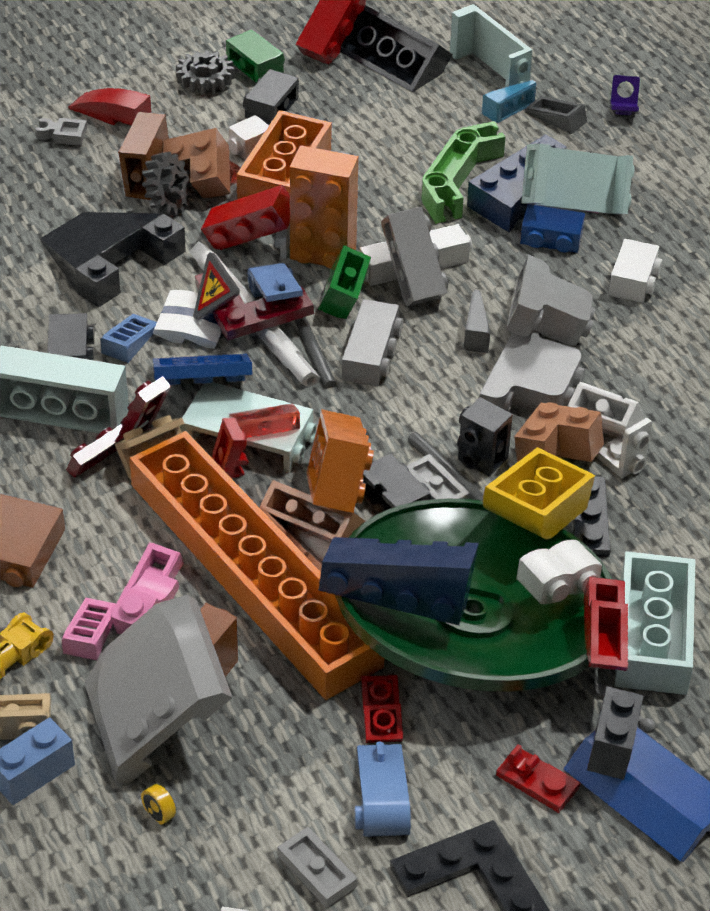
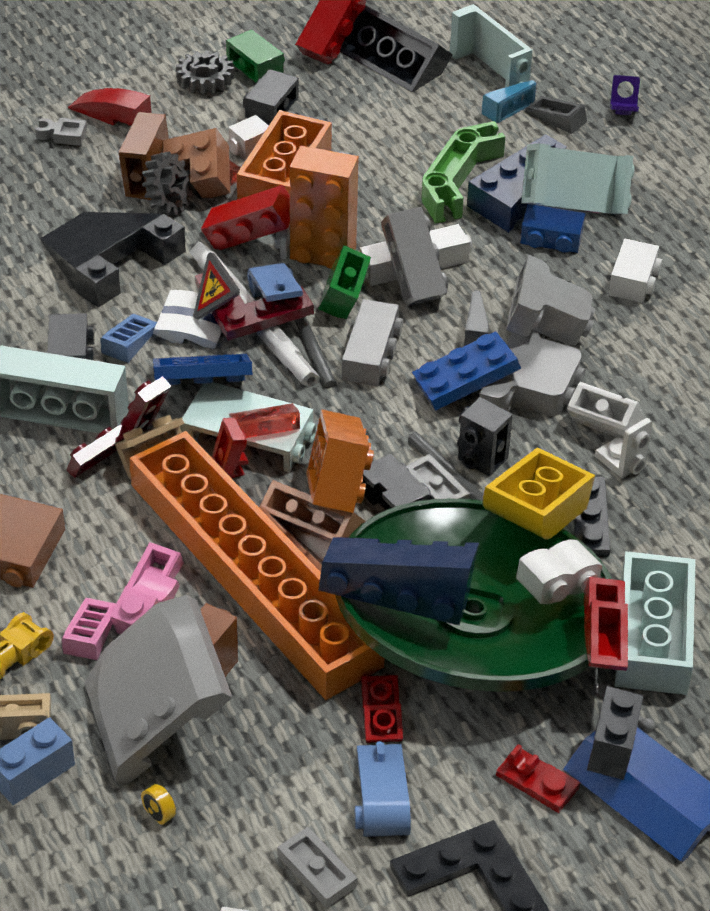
(466, 370): none -> blue plate
(561, 432): nougat brick -> none

